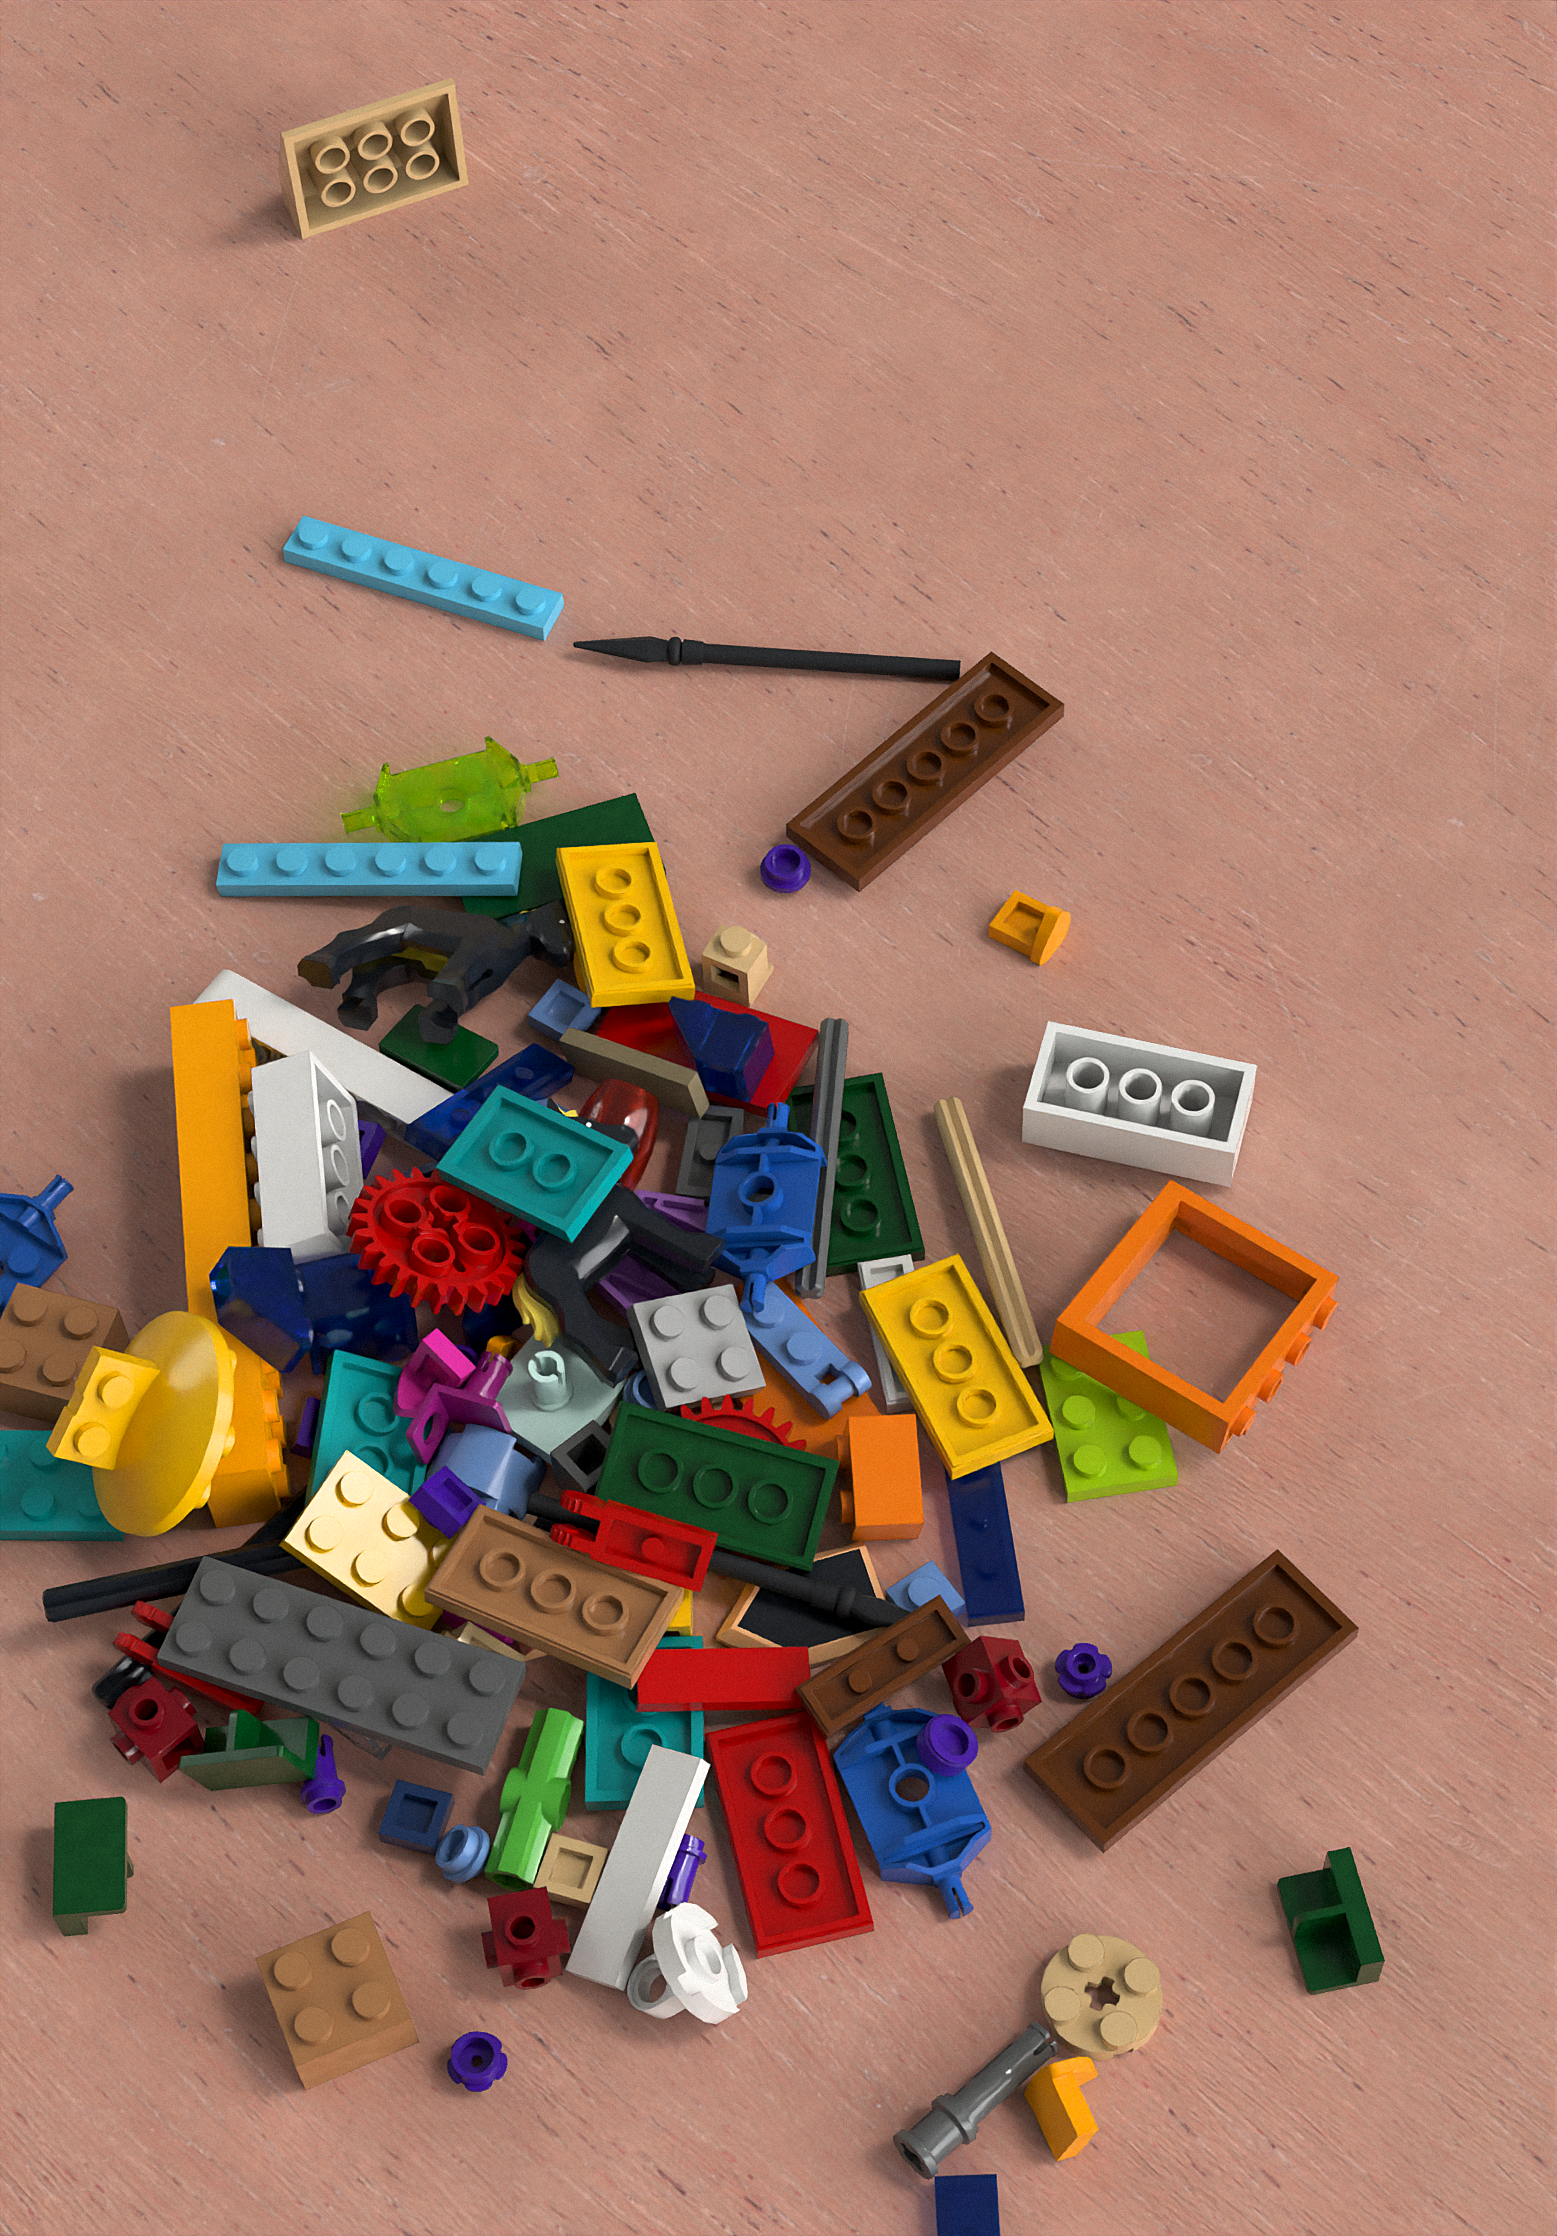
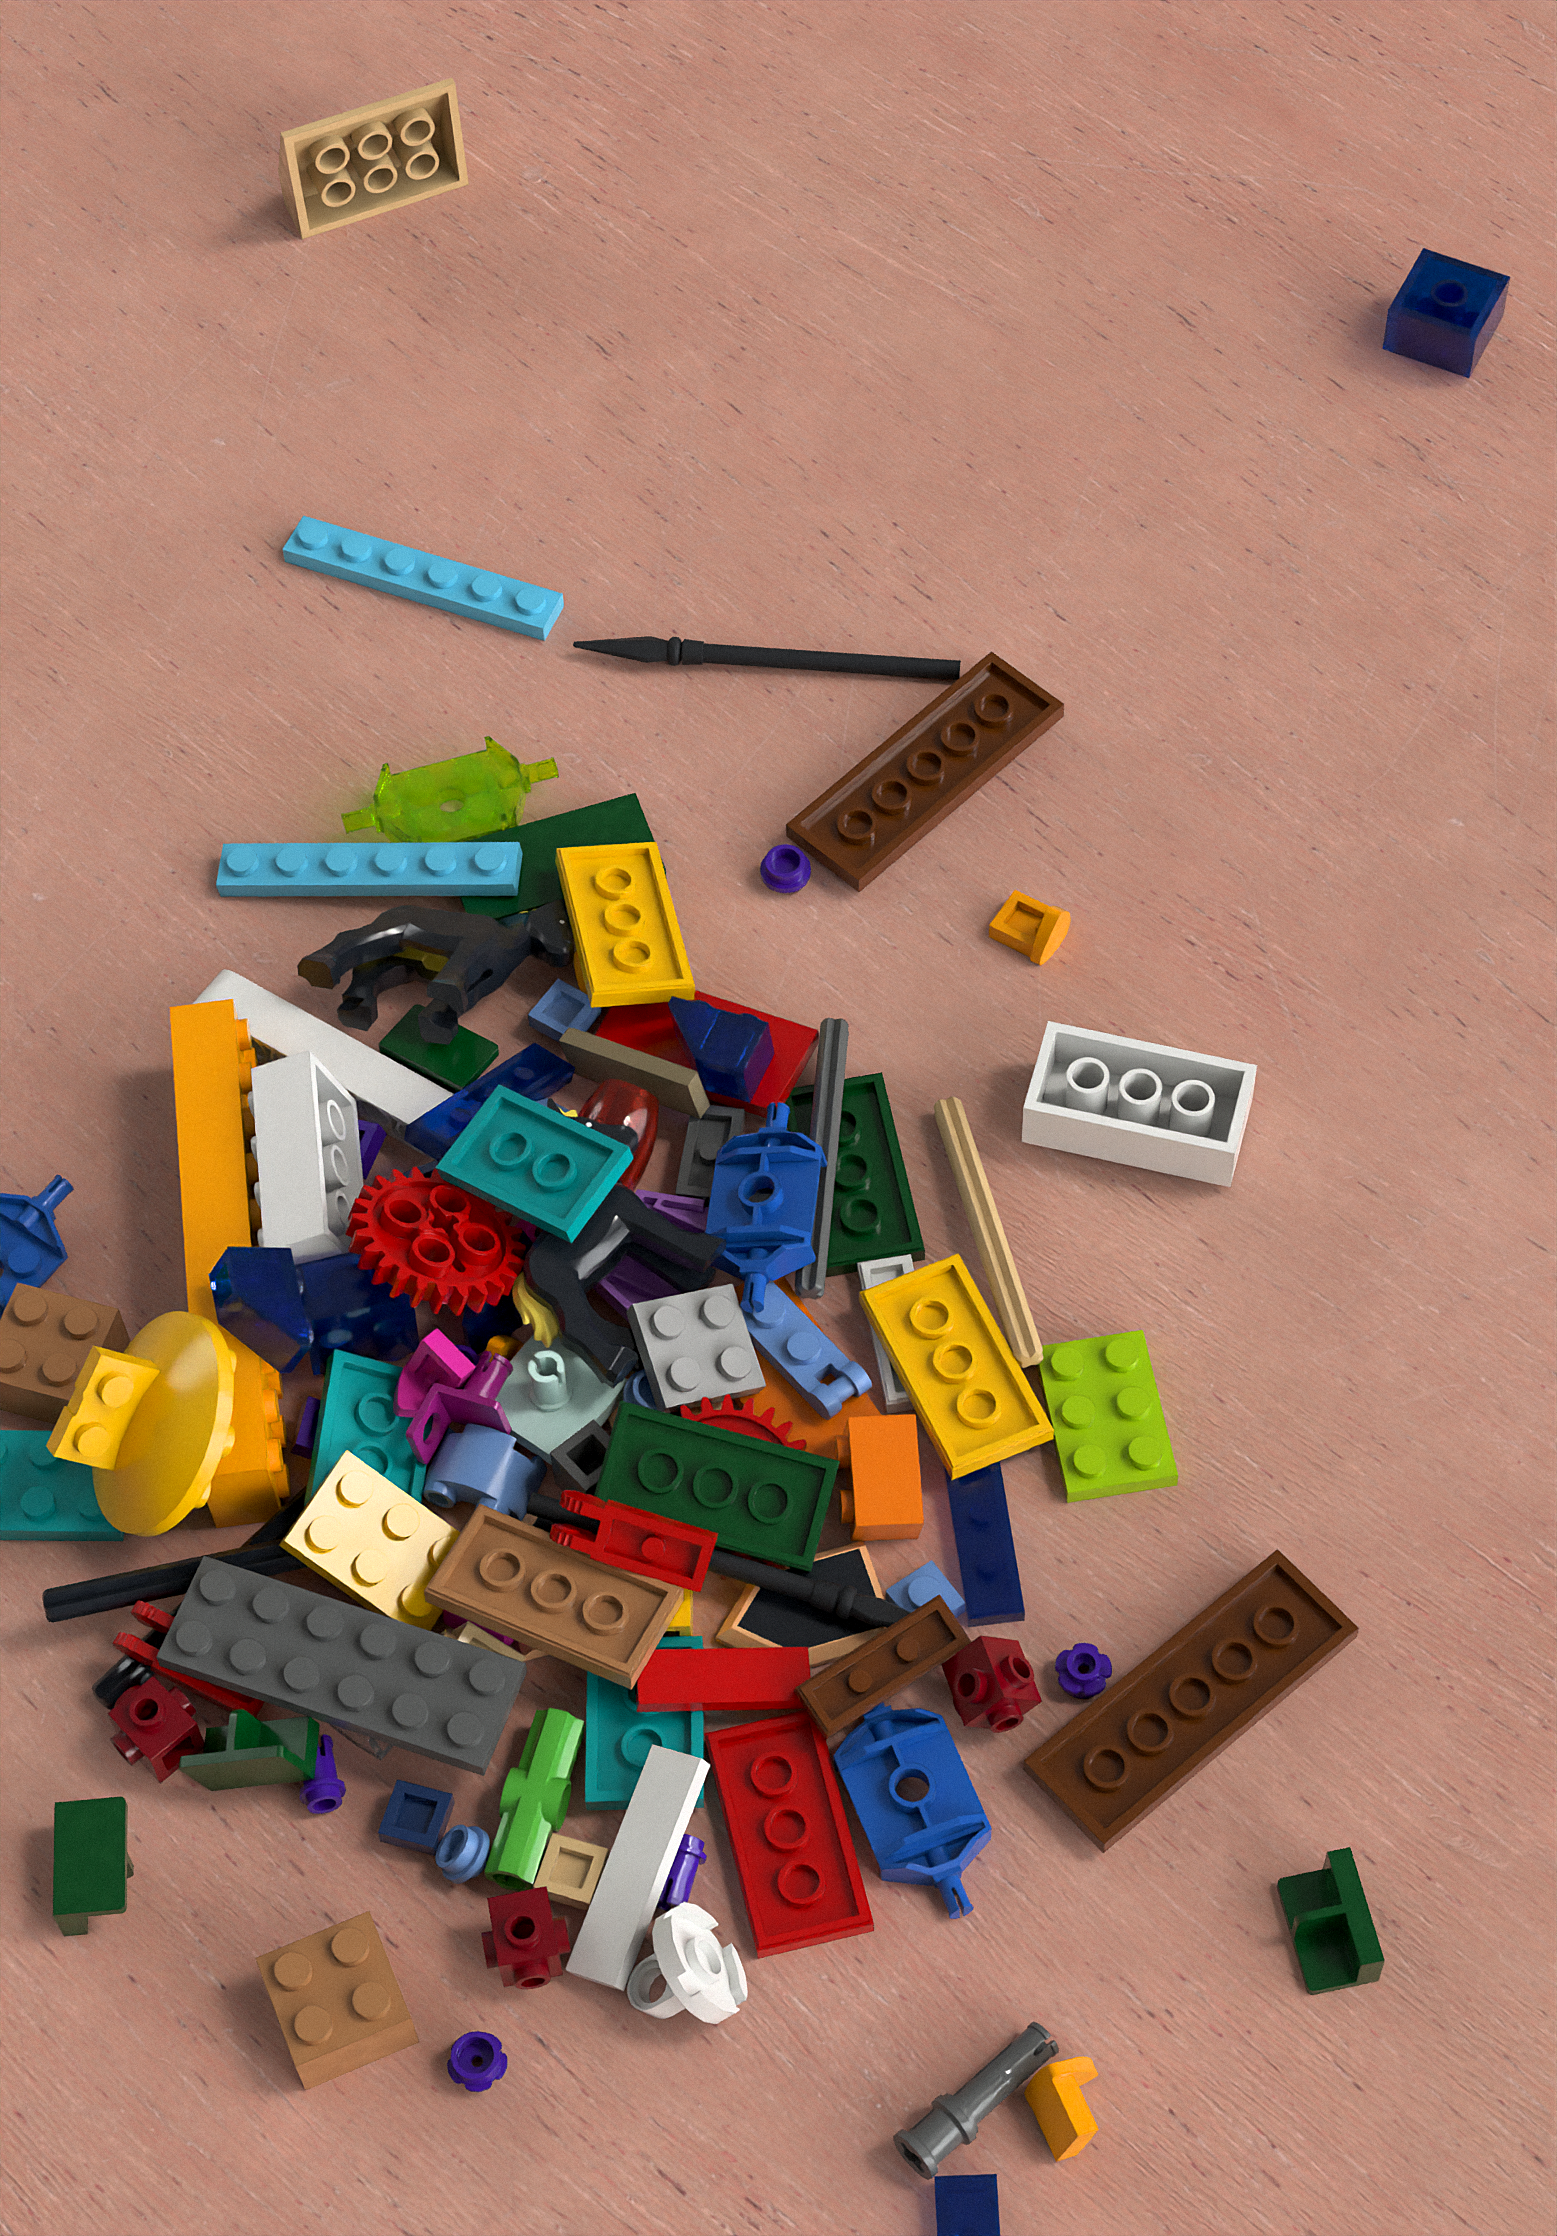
(446, 1502): dark purple plate -> none
(740, 953): tan brick -> none
(947, 1745): dark purple tile -> none
(1114, 2028): tan plate -> none
(1152, 1386): orange window -> none
(1446, 312): none -> clear blue brick

